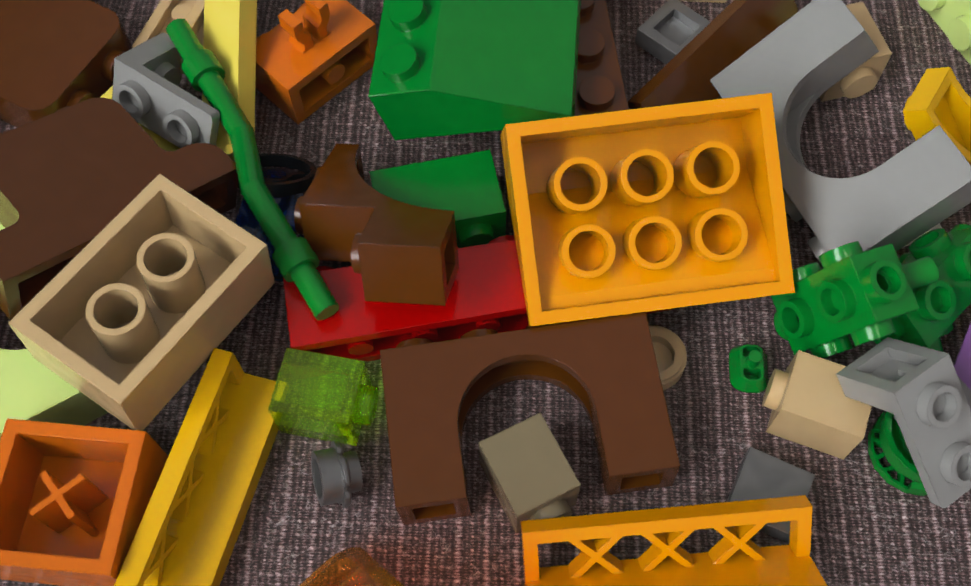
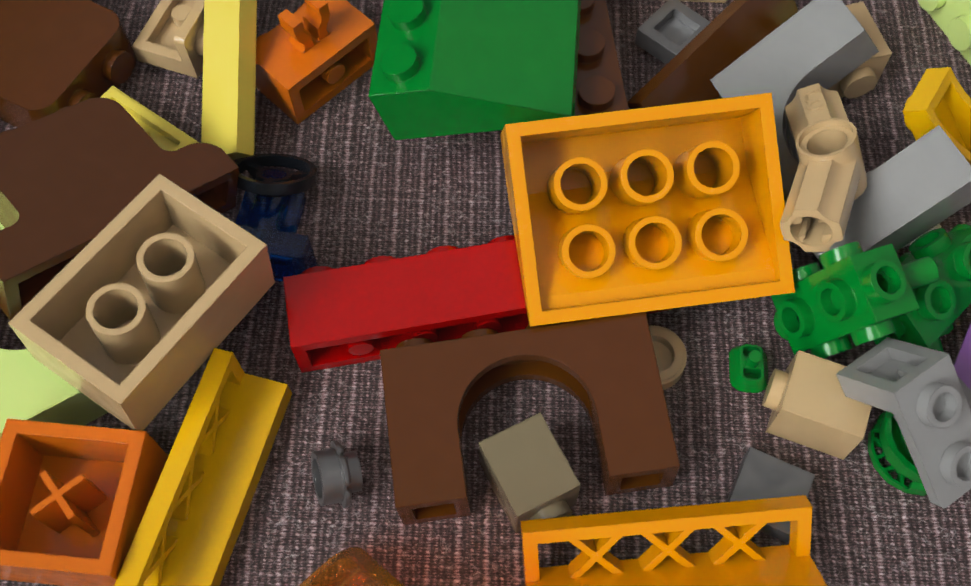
(148, 89): light grey bracket -> none
(292, 253): green bar -> none
(323, 397): clear neon green brick -> none
(395, 246): reddish brown arch -> none
(452, 183): green brick -> none
(828, 172): none -> tan piece

